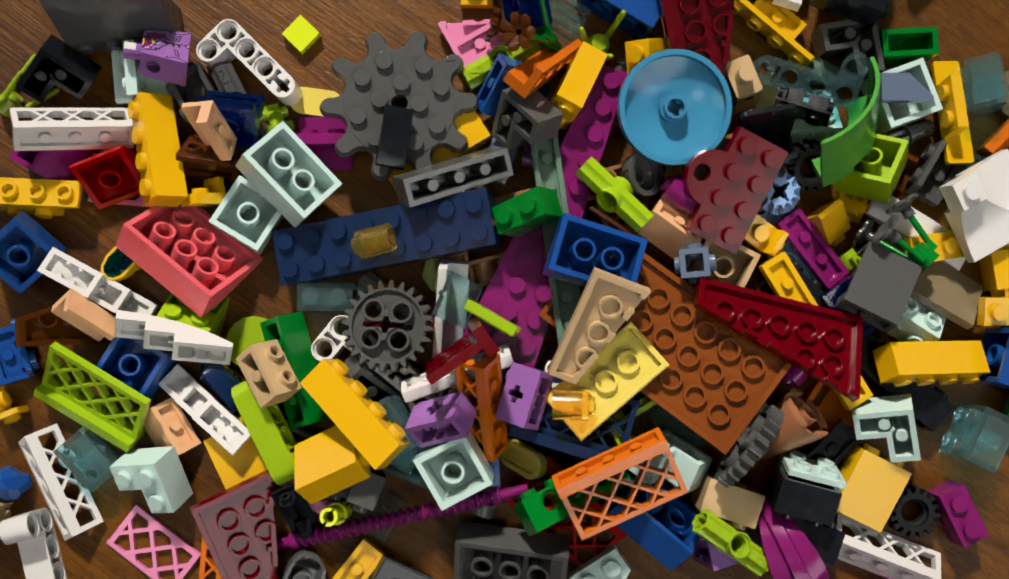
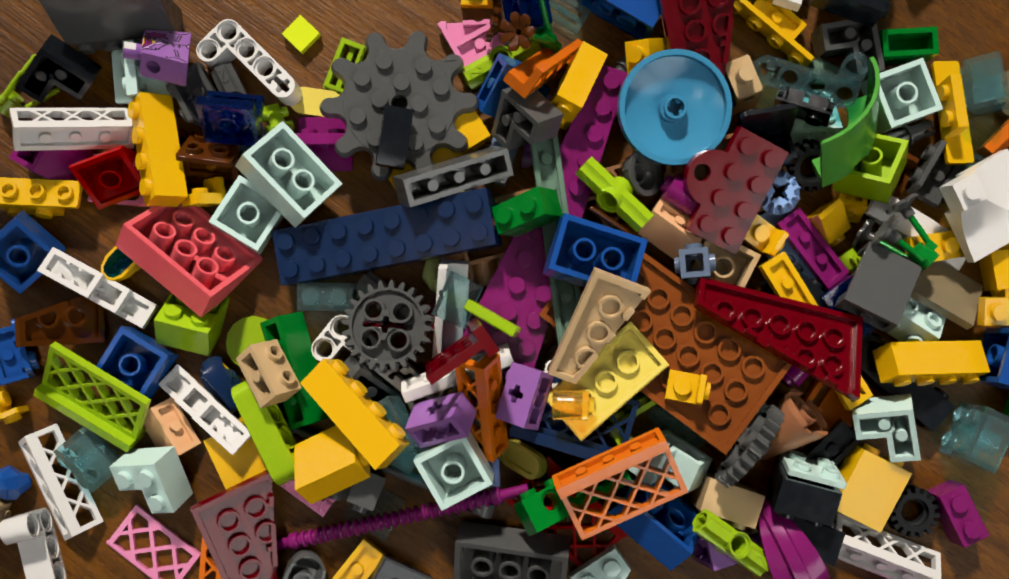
(85, 315): light nougat panel -> none
(169, 335): white slope -> none
(211, 127): light nougat panel -> none
(295, 510): black hinge -> none
(336, 513): neon yellow pin -> none
(339, 54): none -> lime tile
(374, 241): clear yellow brick -> none
(602, 41): lime plant -> none
(687, 387): none -> yellow bracket
(902, 89): sand blue tile -> none

